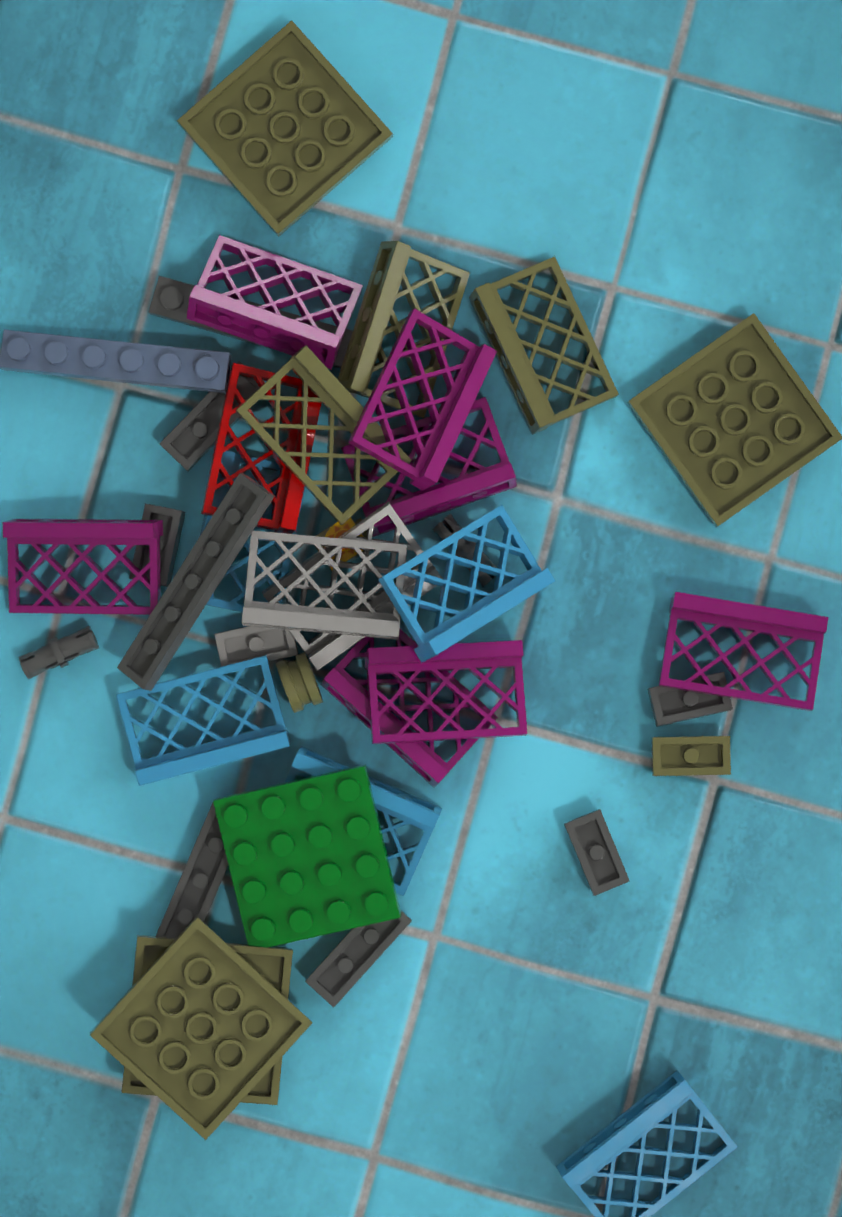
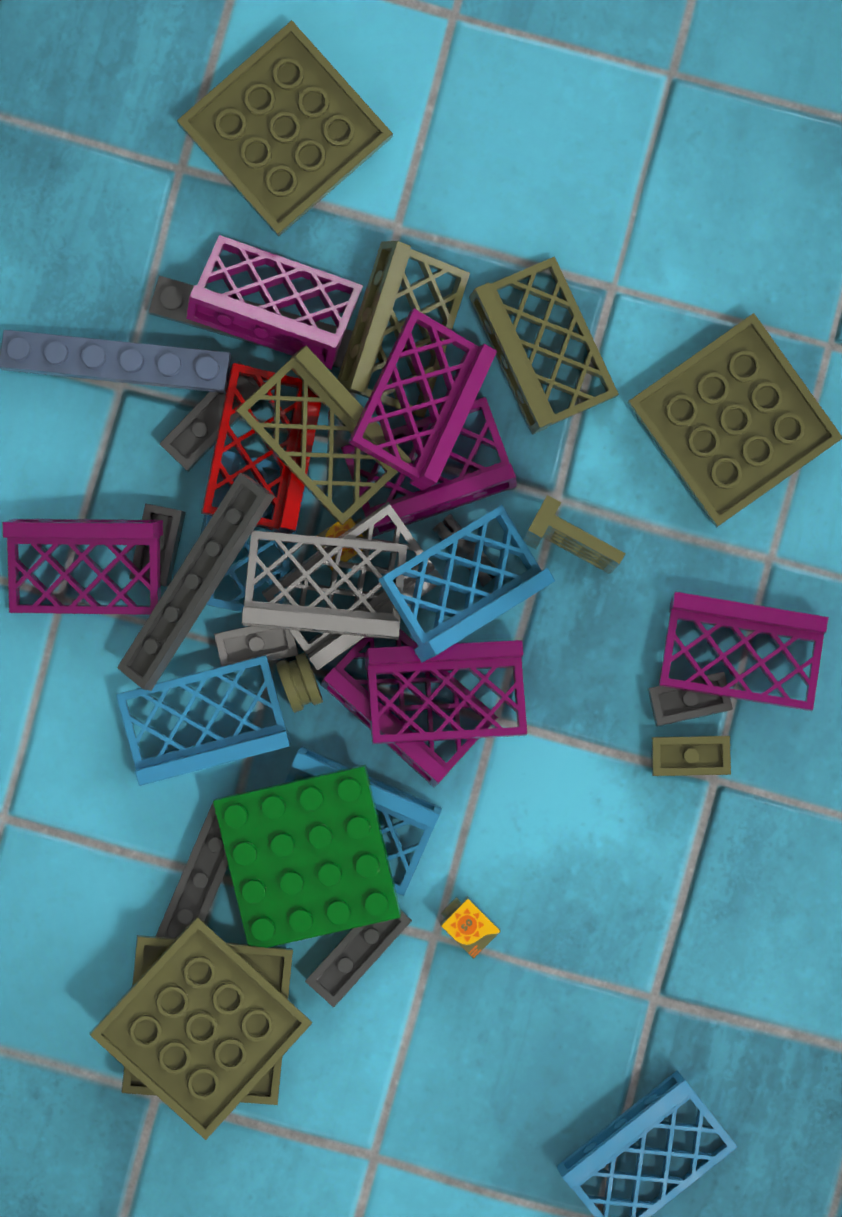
(58, 652): dark grey pin -> none
(468, 925): none -> brick
(571, 538): none -> olive fence
(596, 852): dark grey plate -> none

